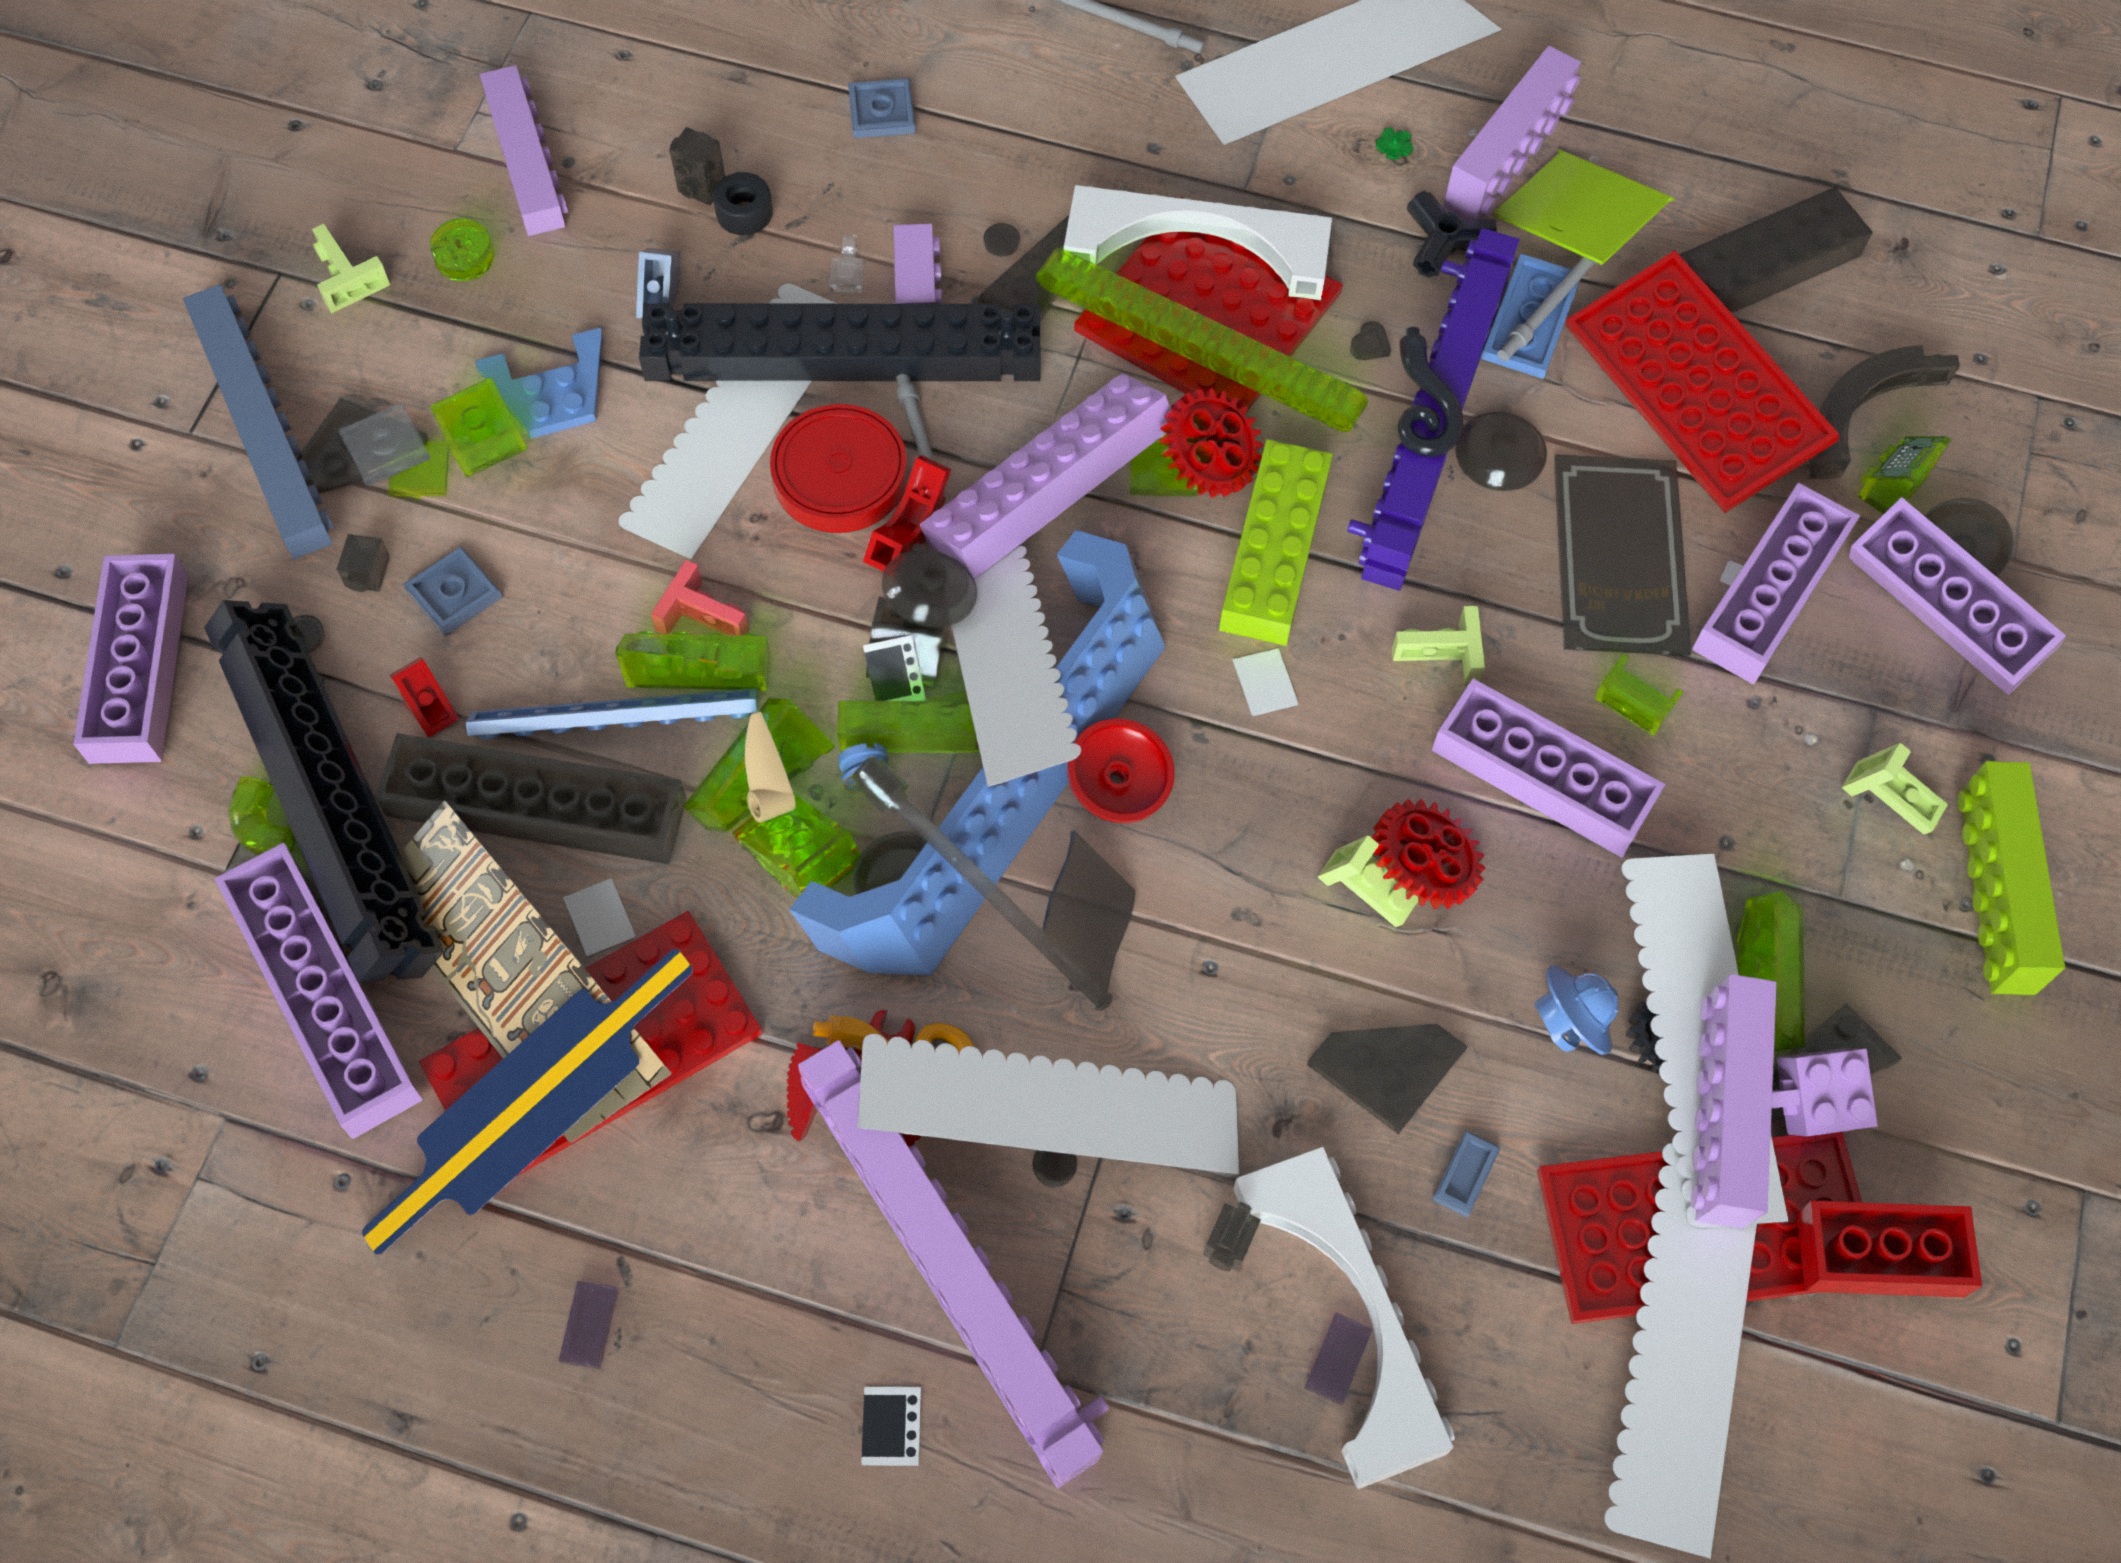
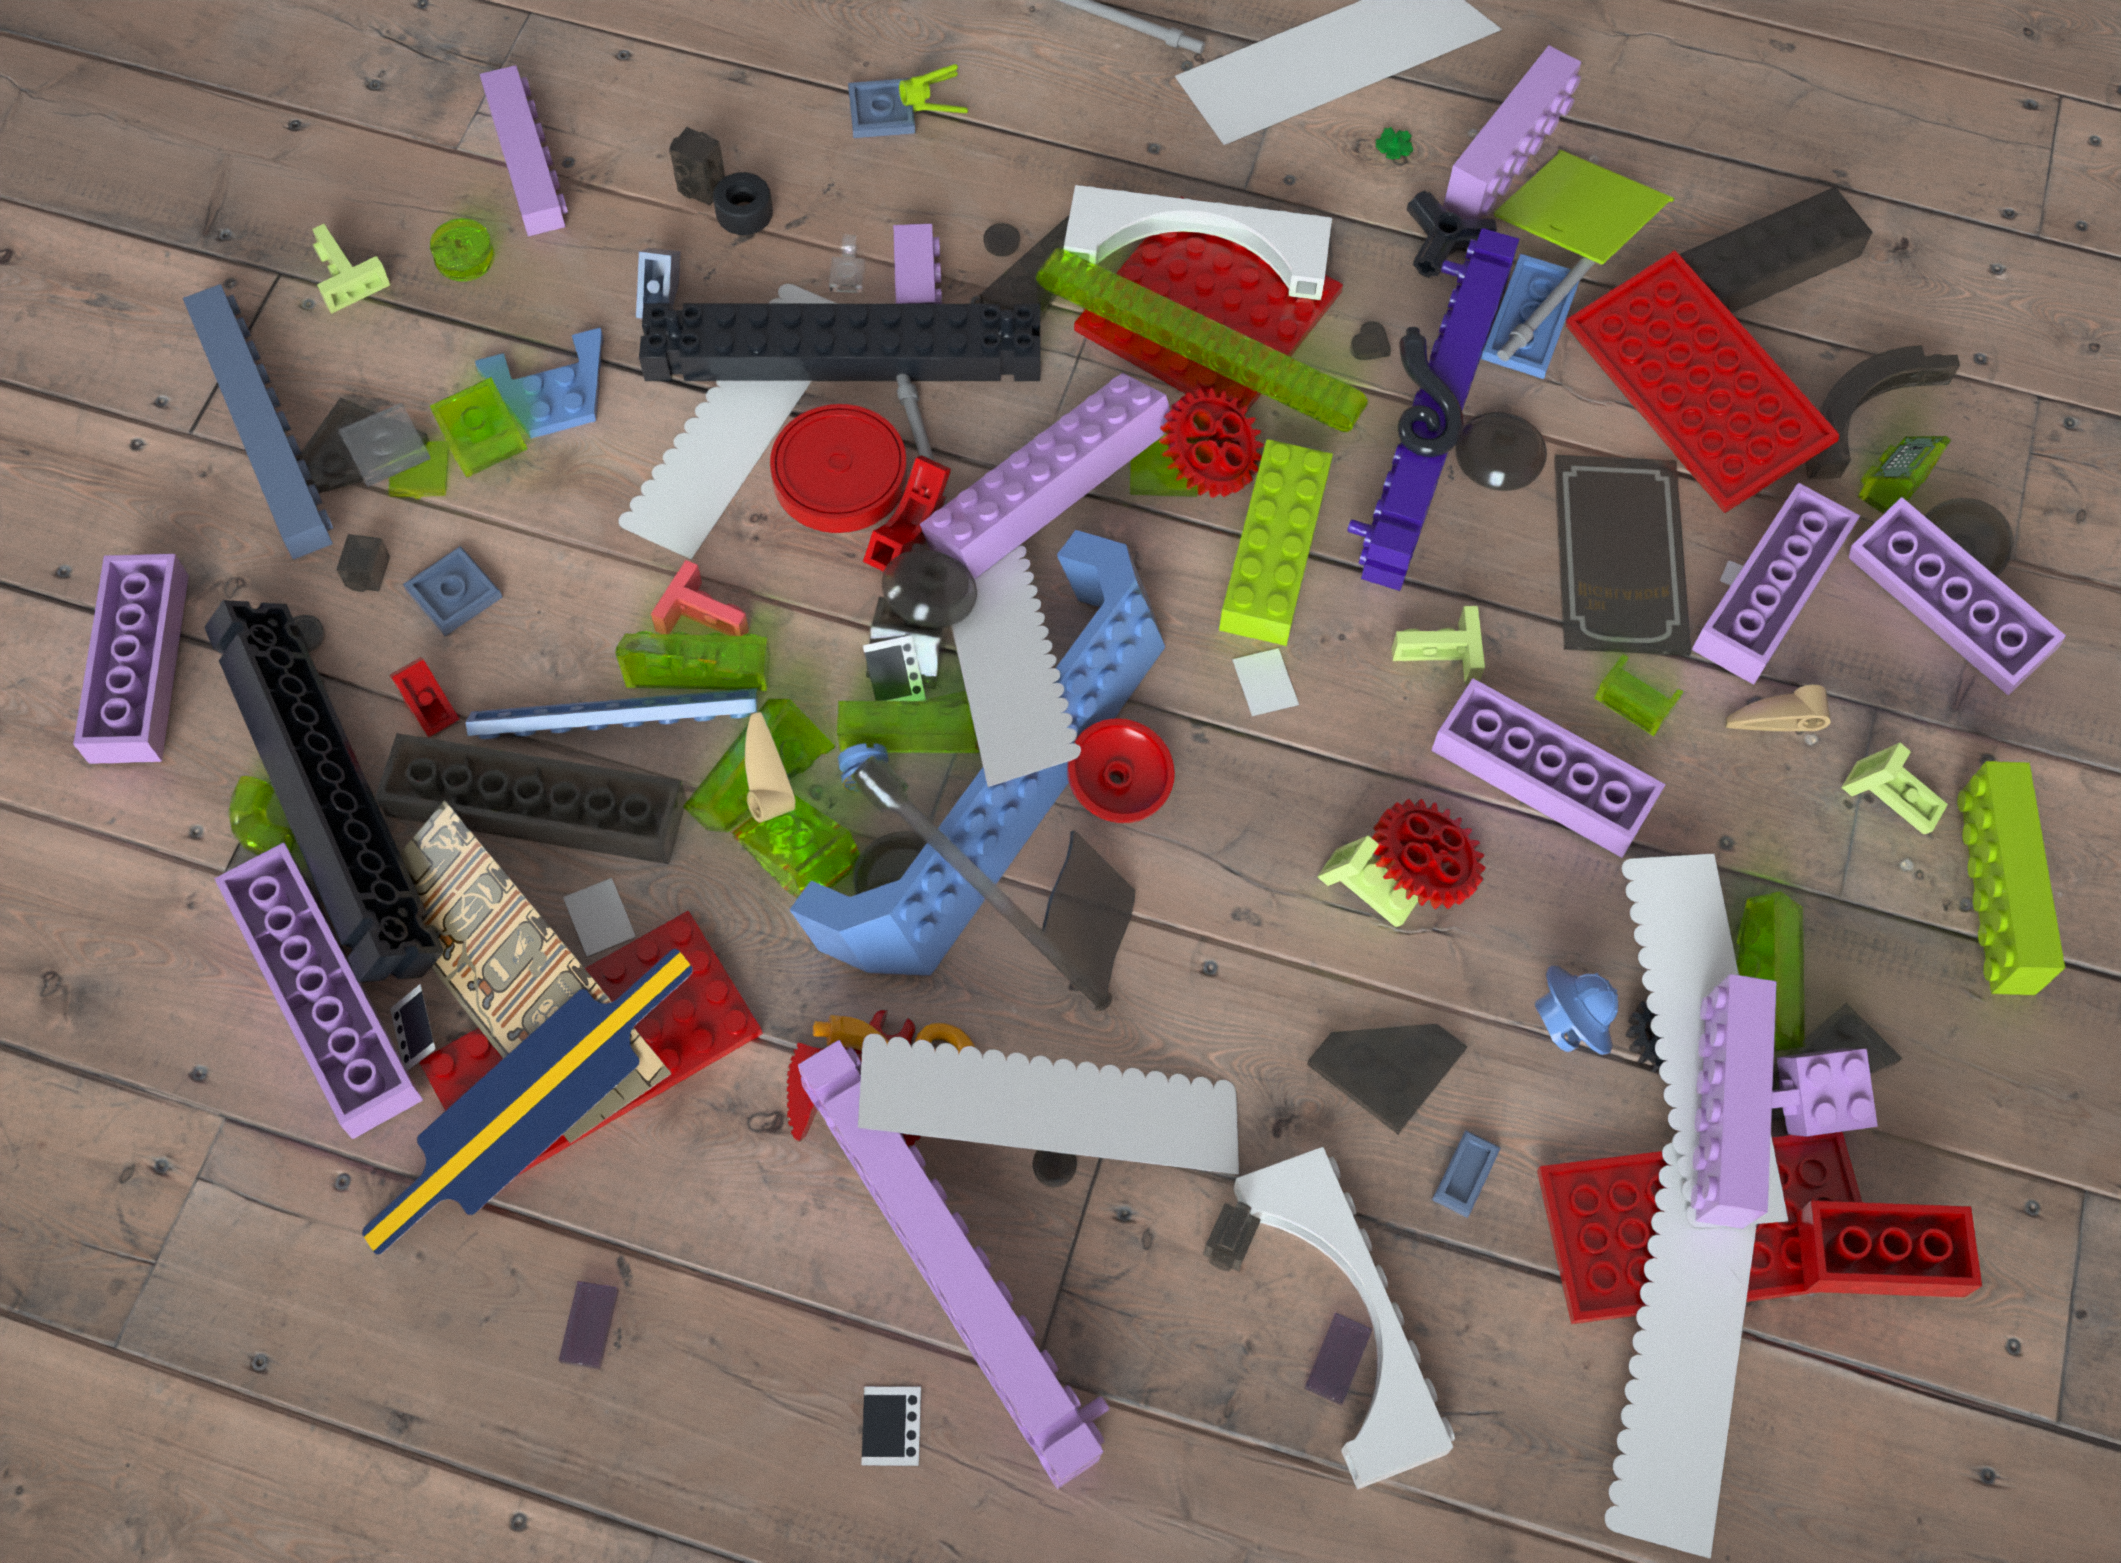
(412, 1028): none -> black sticker
(917, 89): none -> lime plant
(1798, 711): none -> tan piece

